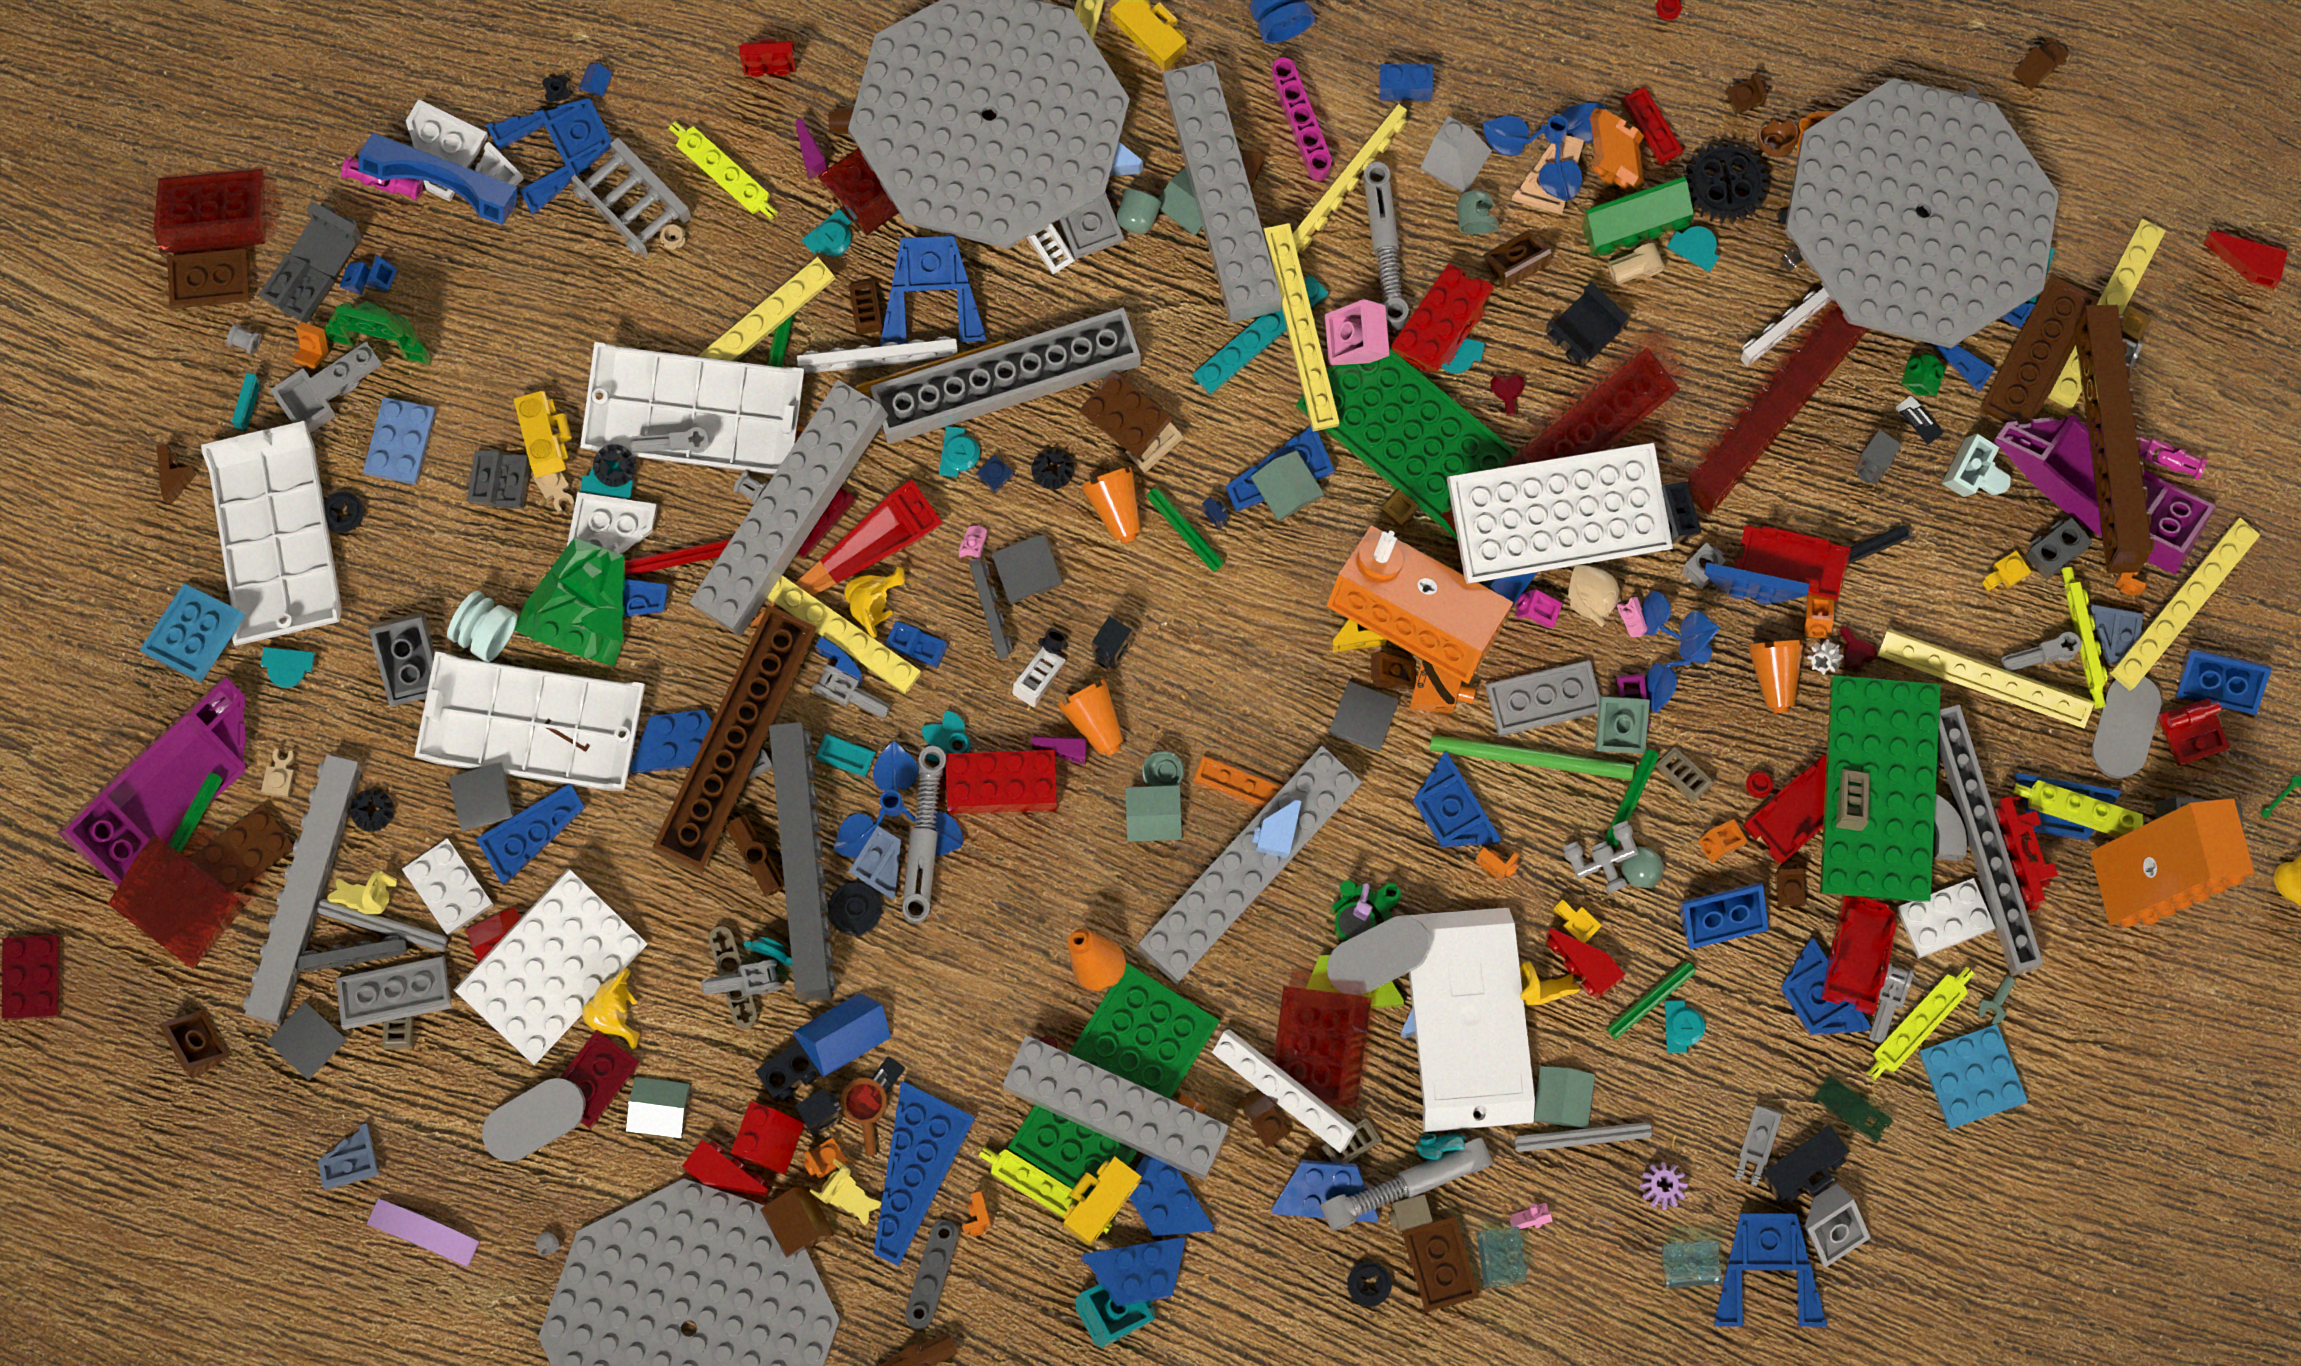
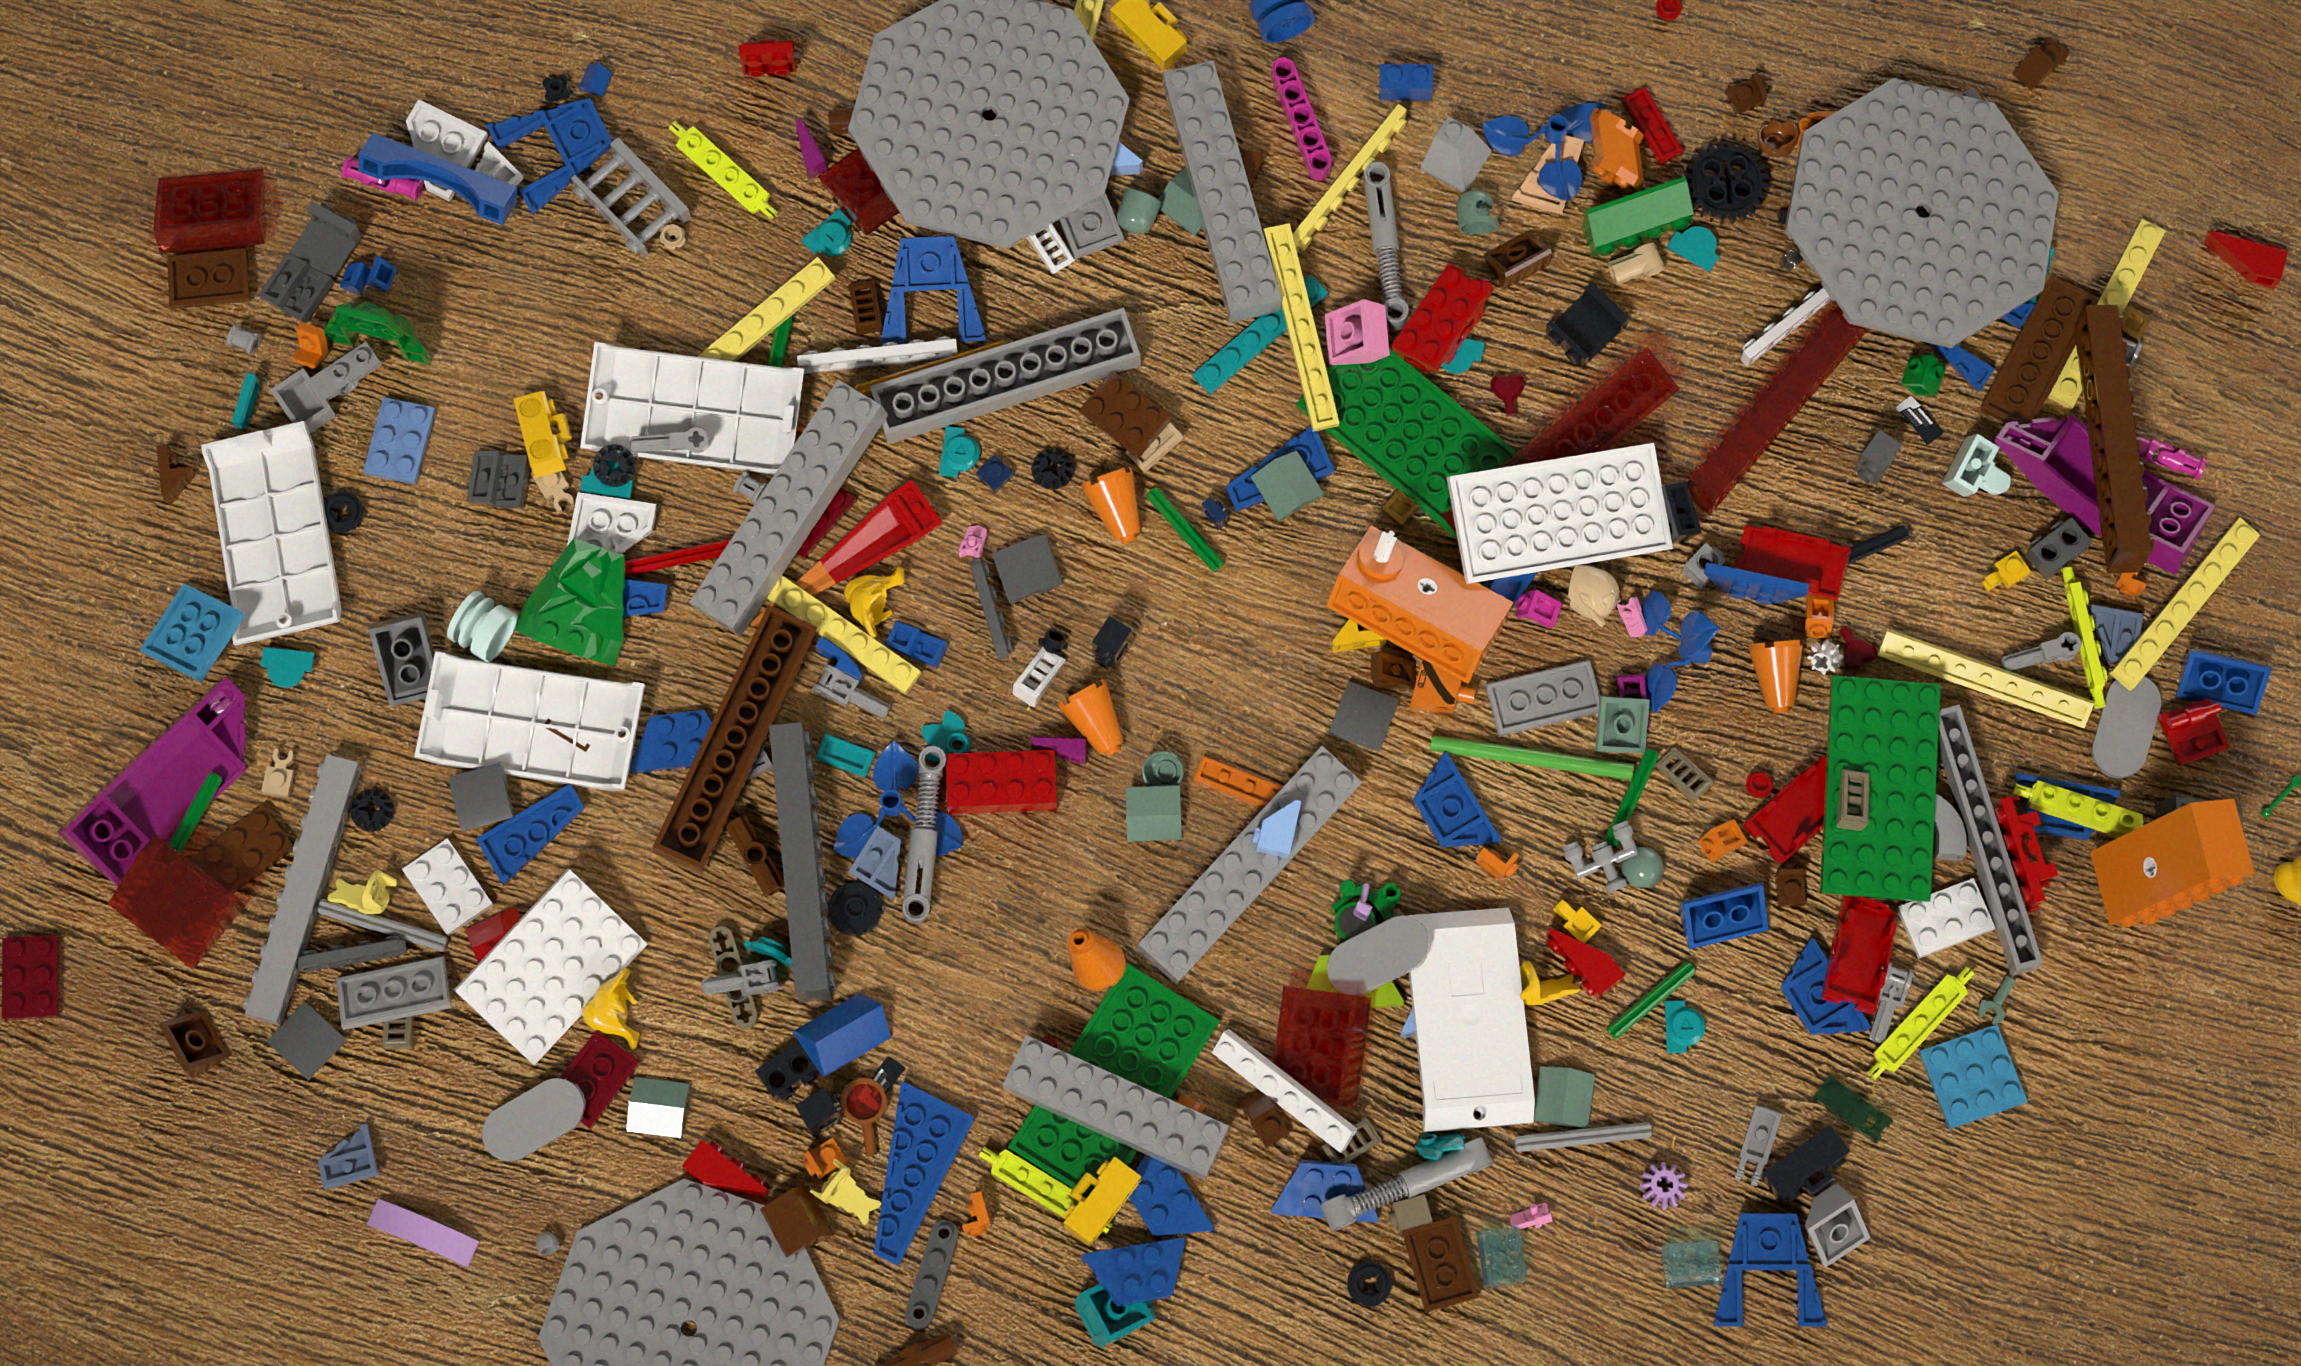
(767, 1138): red slope -> none

